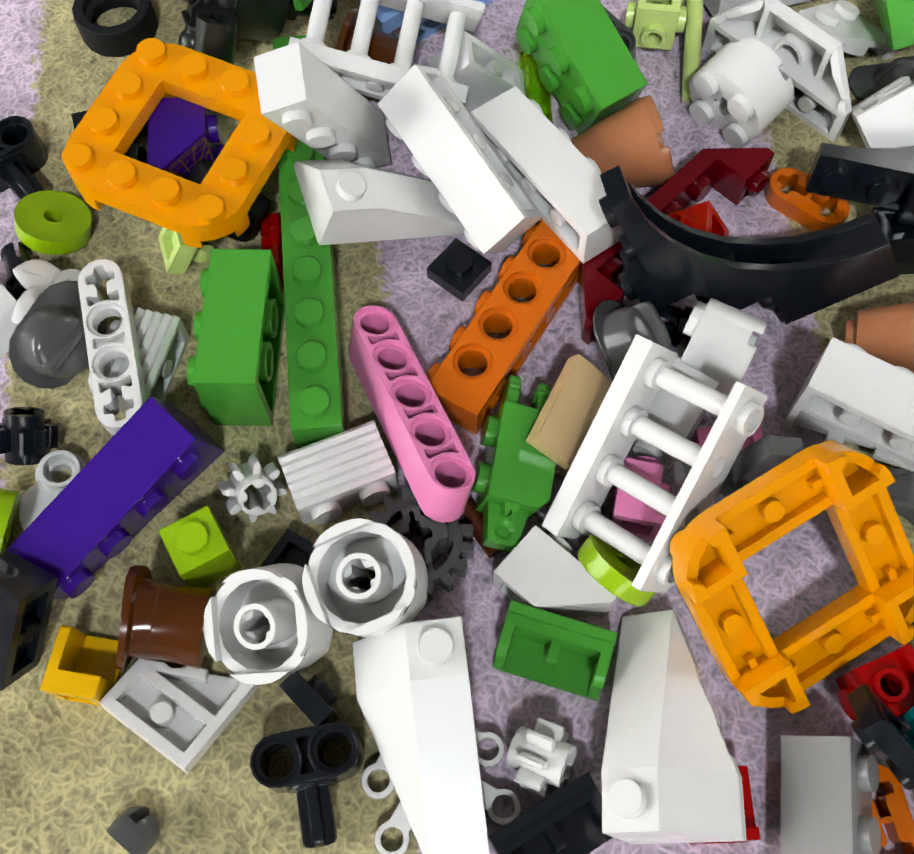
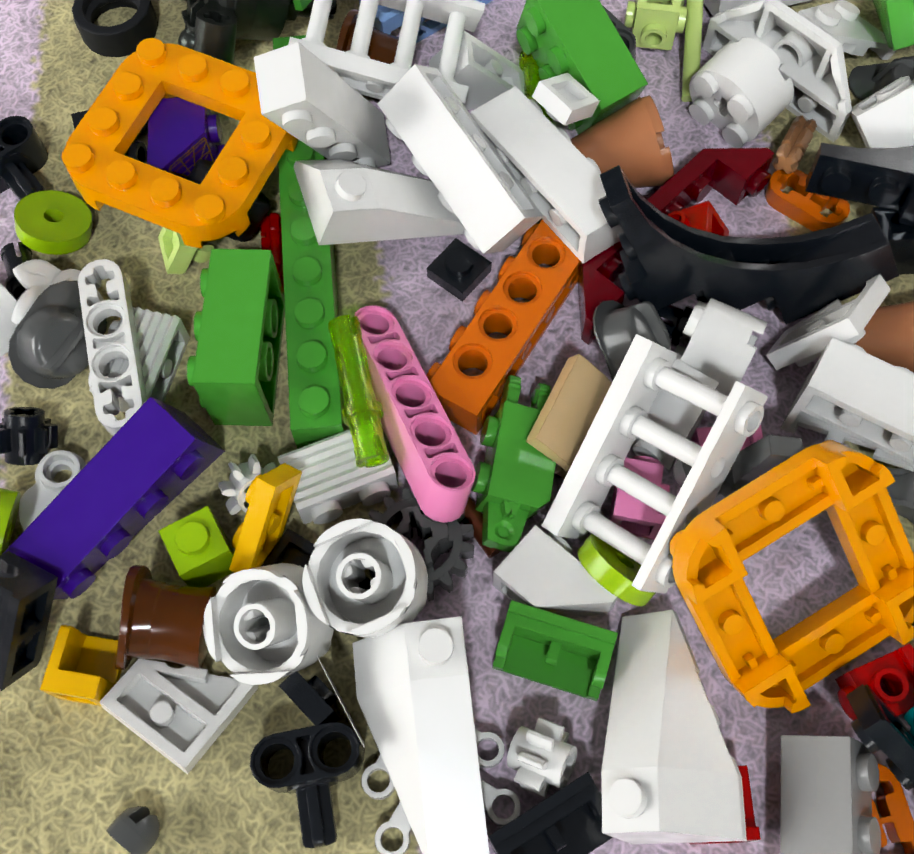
(267, 513): none -> yellow plate
(343, 705): none -> white sticker
(361, 409): none -> clear neon green pin
(565, 99): none -> white plate
(794, 144): none -> medium nougat axle
(844, 322): none -> white wing

